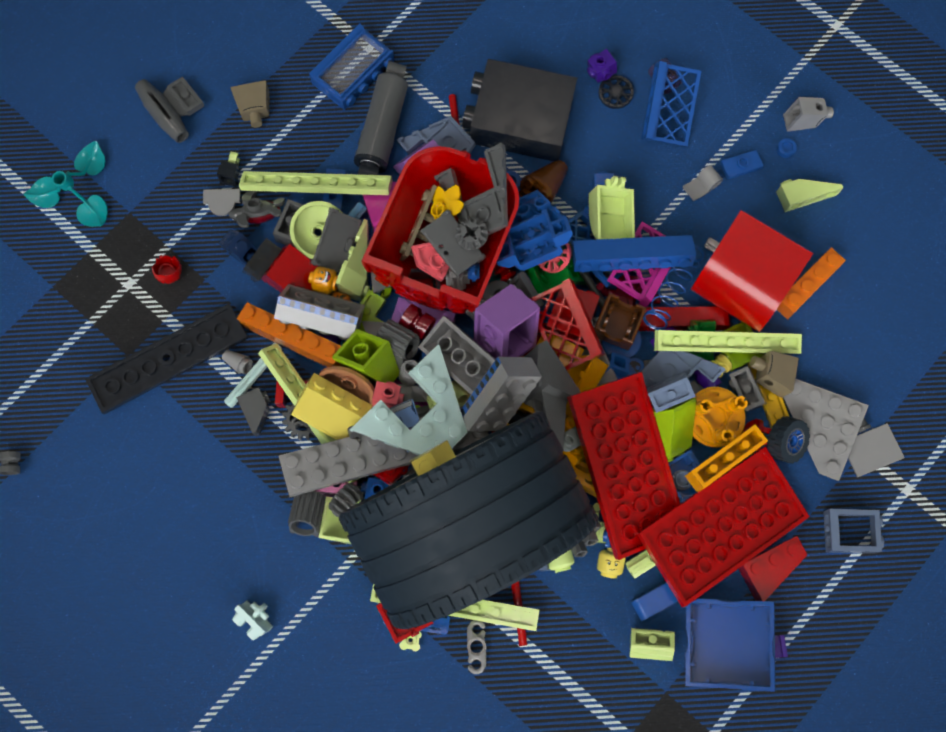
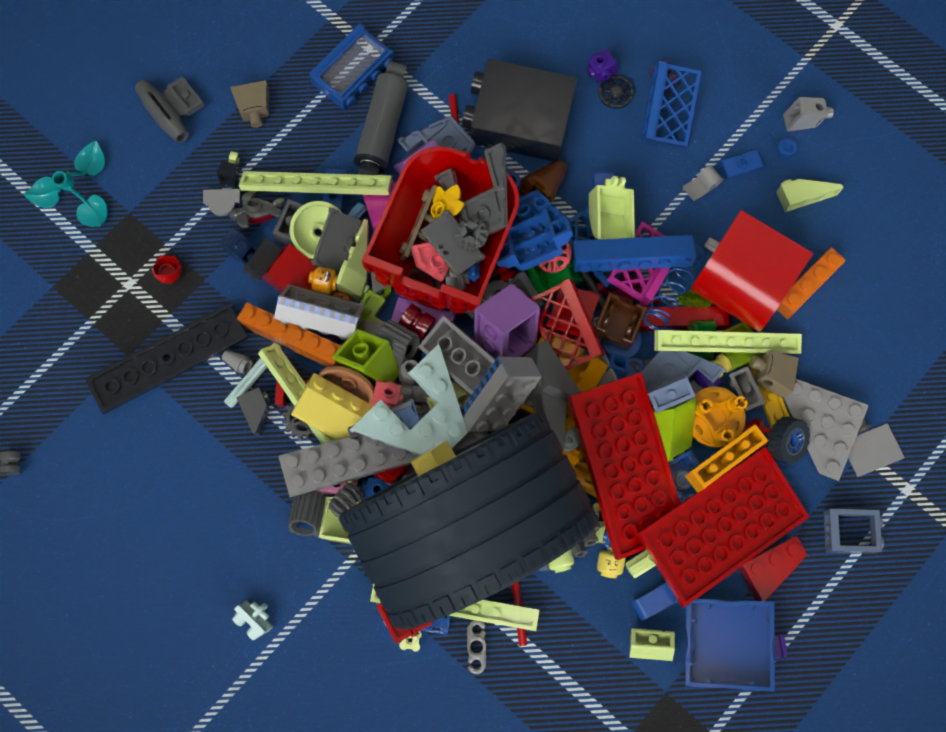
(692, 299): none -> clear neon green gear

